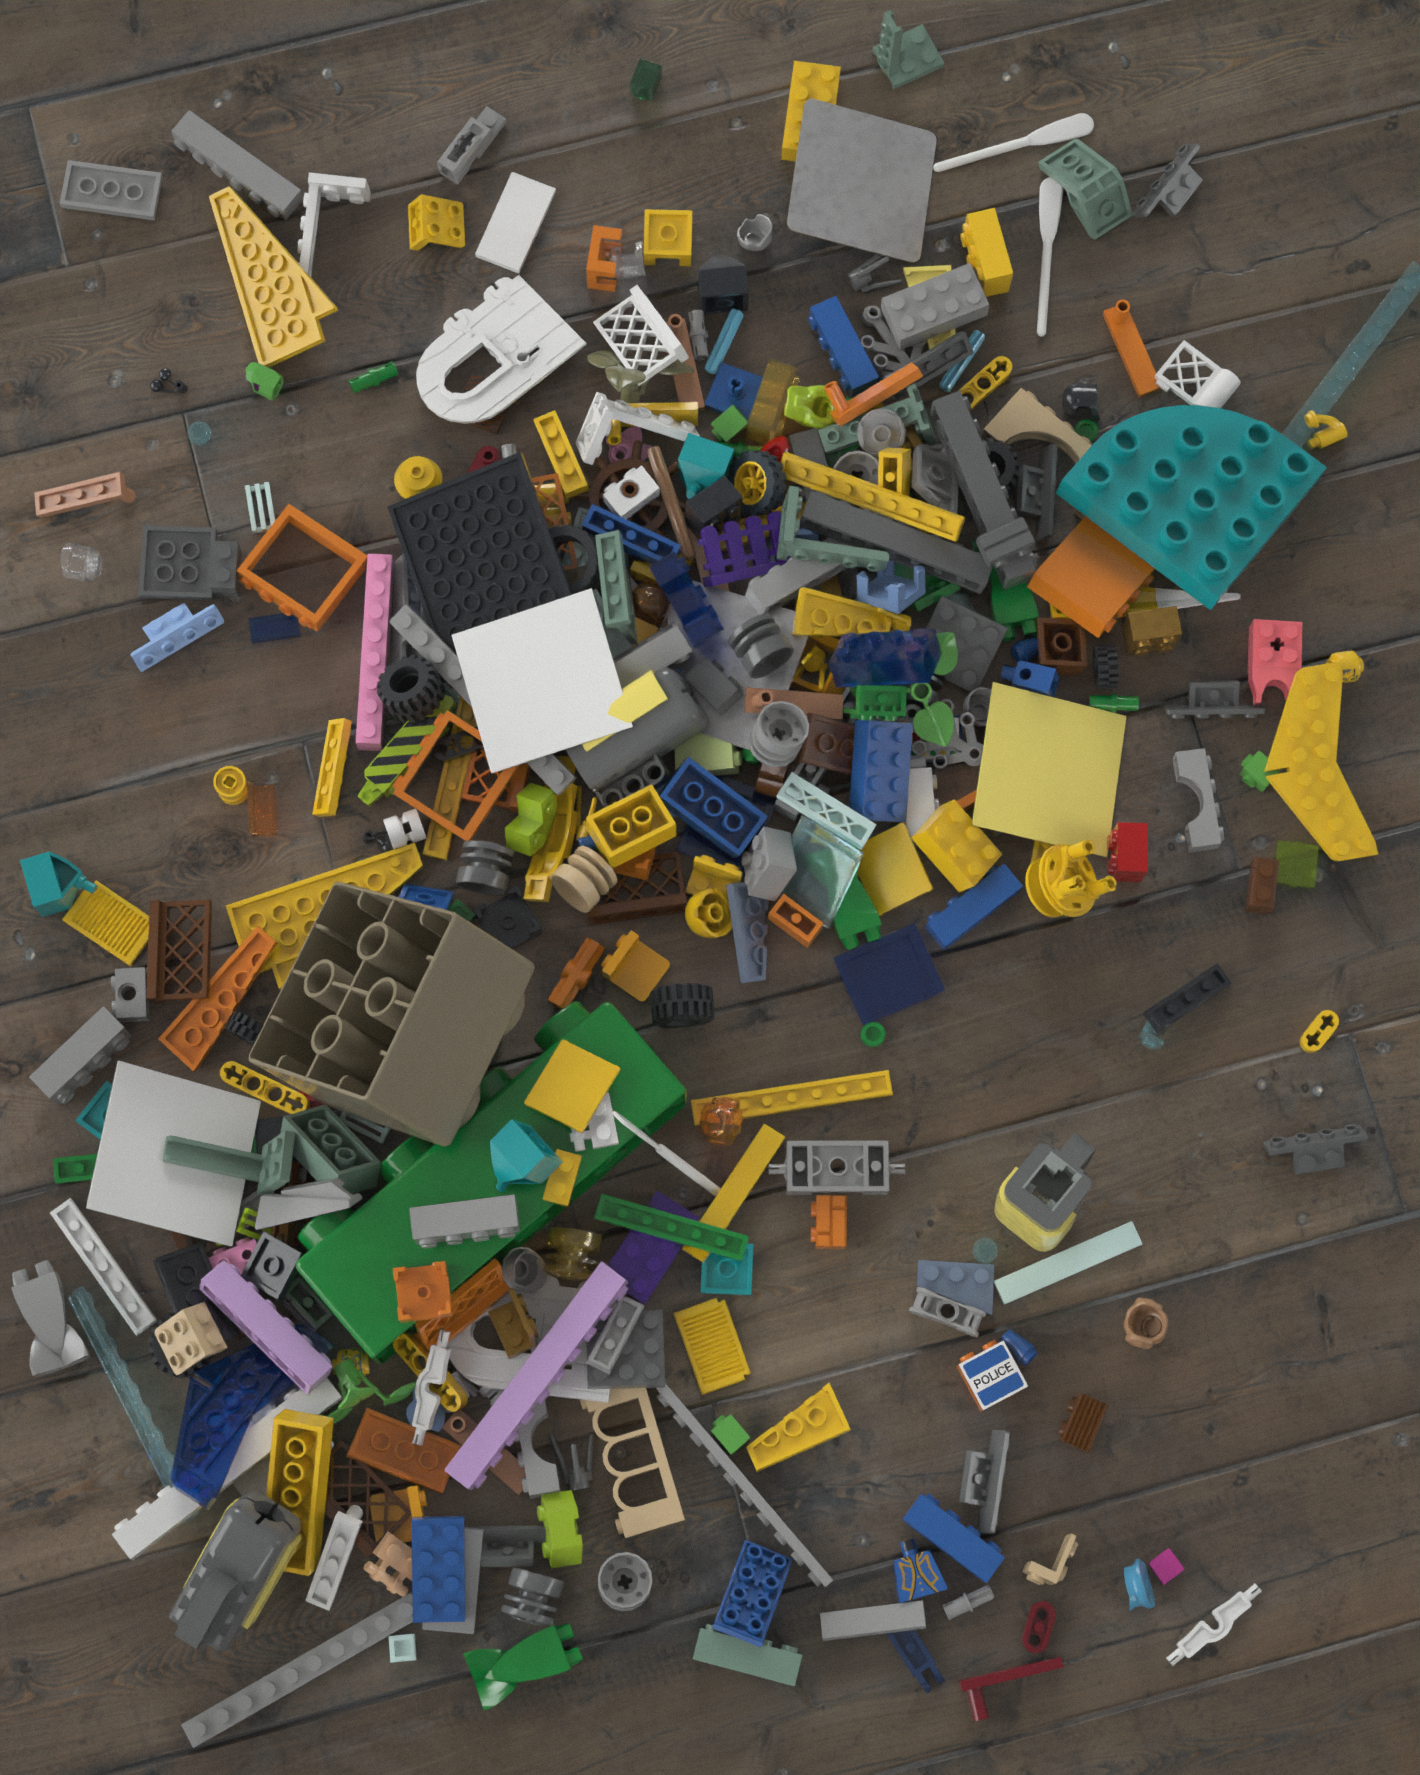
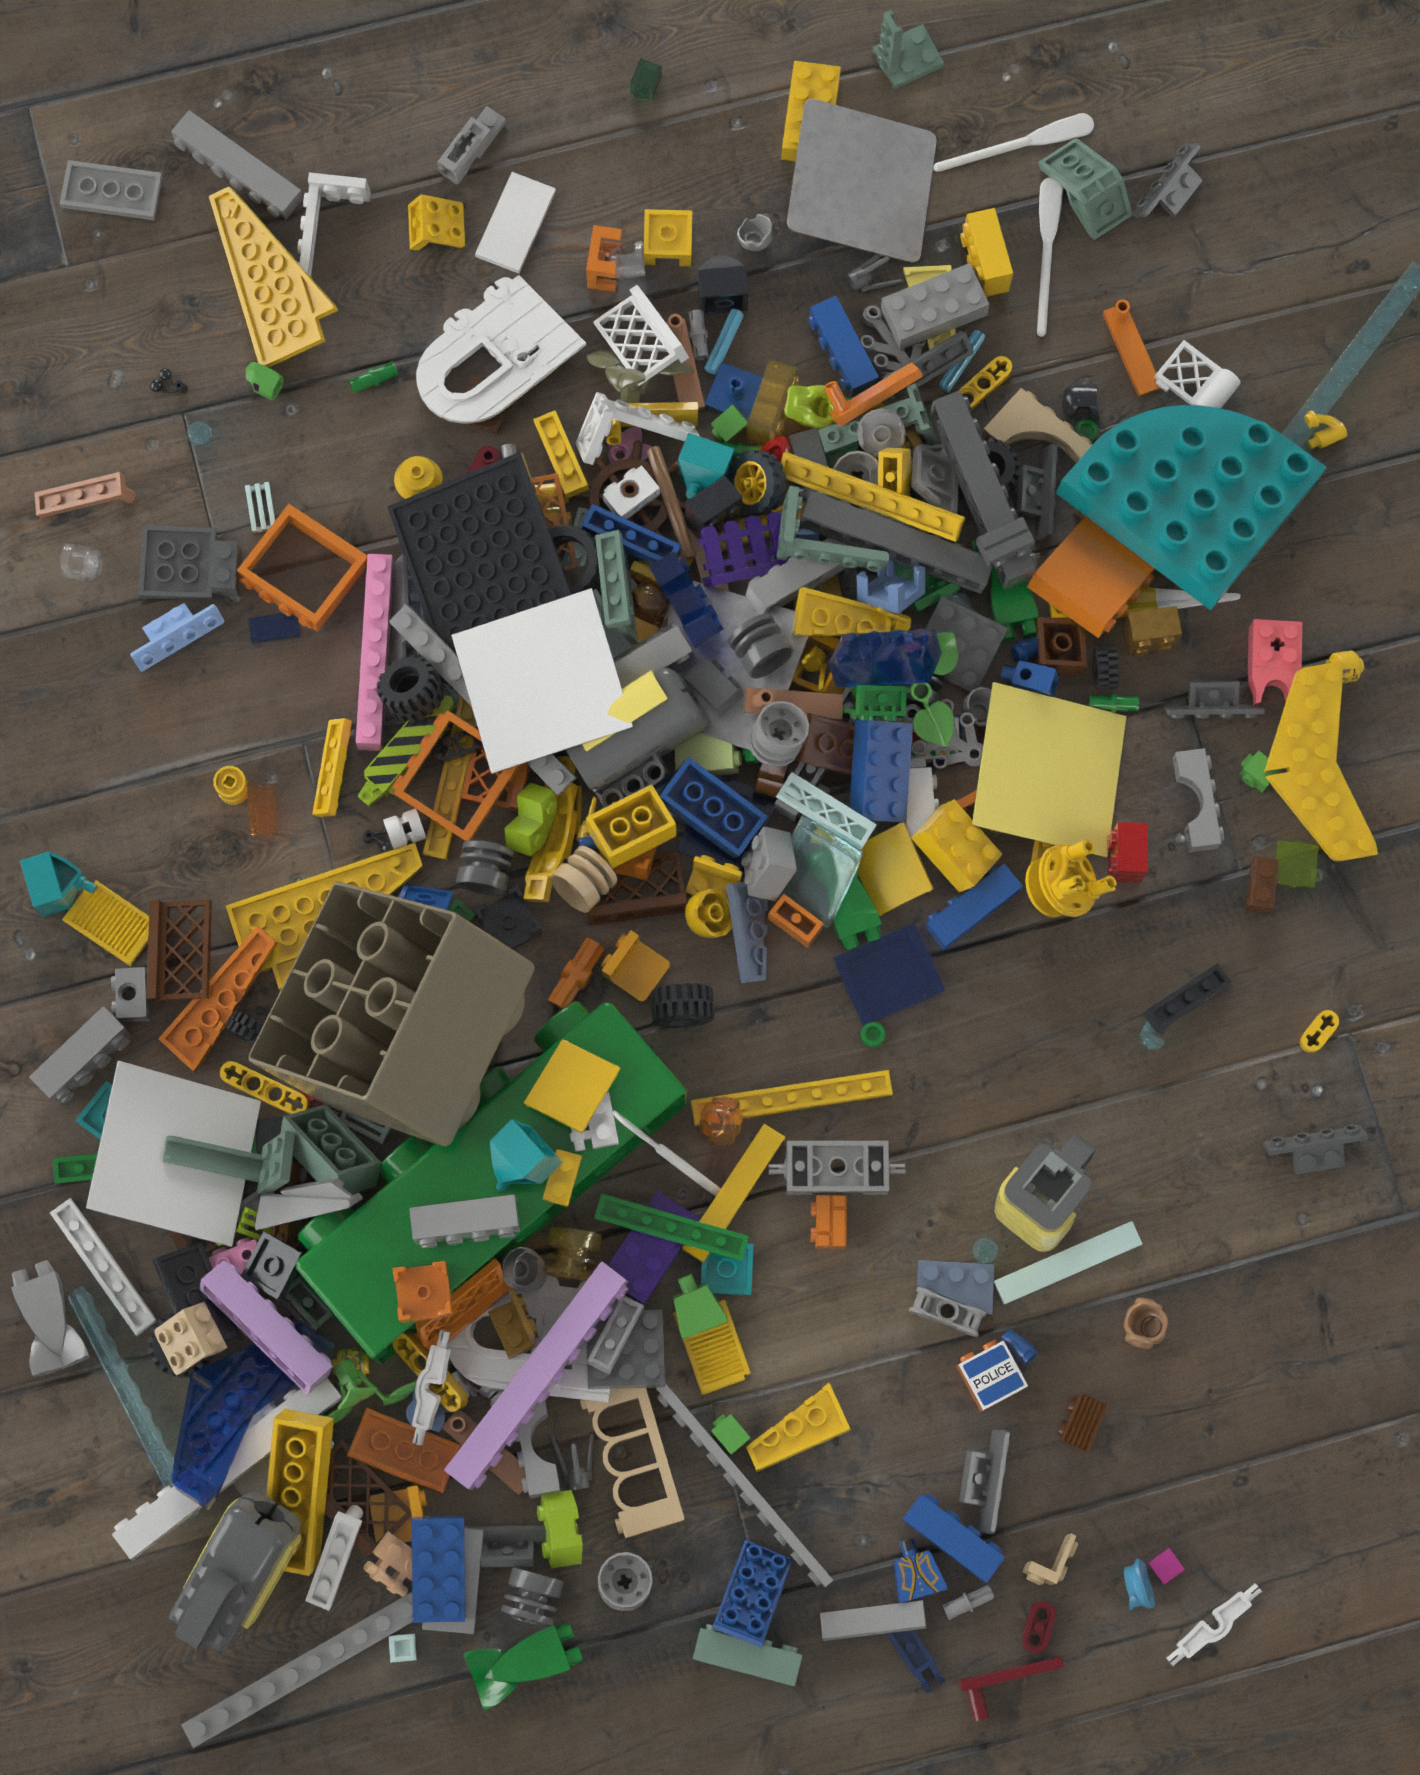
(697, 1307): none -> bright green torso

